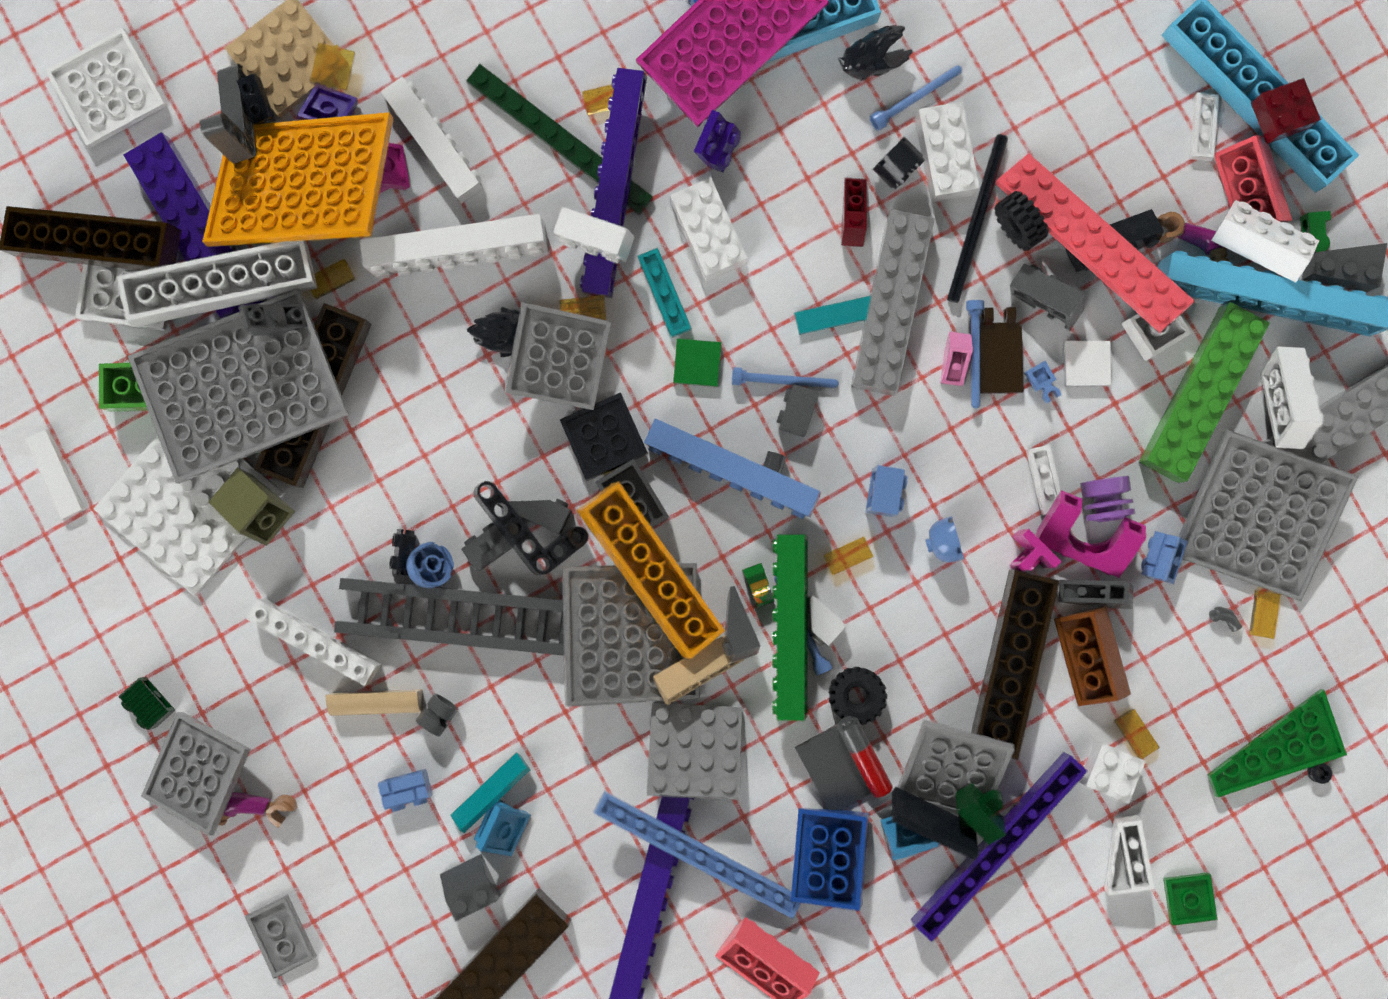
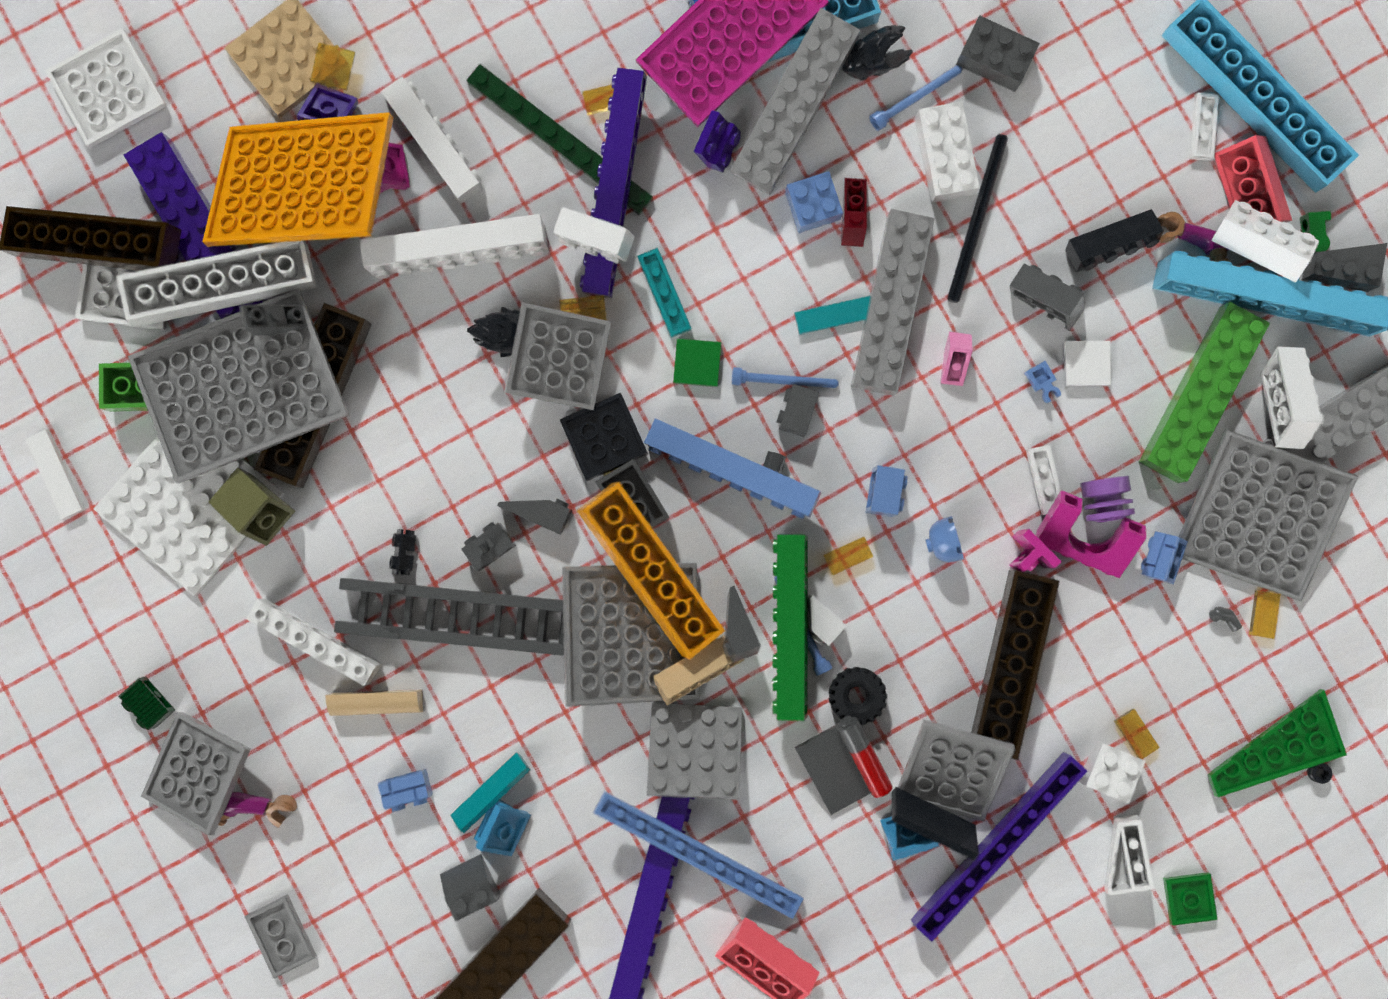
(232, 128): dark grey beam -> none
(255, 99): black bracket -> none
(332, 278): clear yellow tile -> none
(429, 565): medium blue cylinder -> none
(437, 714): dark grey wheel -> none
(524, 534): black beam -> none
(708, 229): white brick -> none
(758, 585): green leg -> none
(795, 101): none -> light grey brick
(813, 202): none -> medium blue brick
(830, 858): blue slope -> none
(898, 162): black brick -> none
(975, 309): medium blue piece -> none
(981, 812): dark green piece -> none
(997, 53): none -> dark grey brick
(1001, 353): dark brown tile -> none
(1021, 220): black tyre -> none
(1092, 656): dark orange slope -> none
(1097, 593): dark grey slope -> none
(1098, 244): coral plate -> none
(1149, 340): white brick -> none
(1285, 110): dark red brick -> none

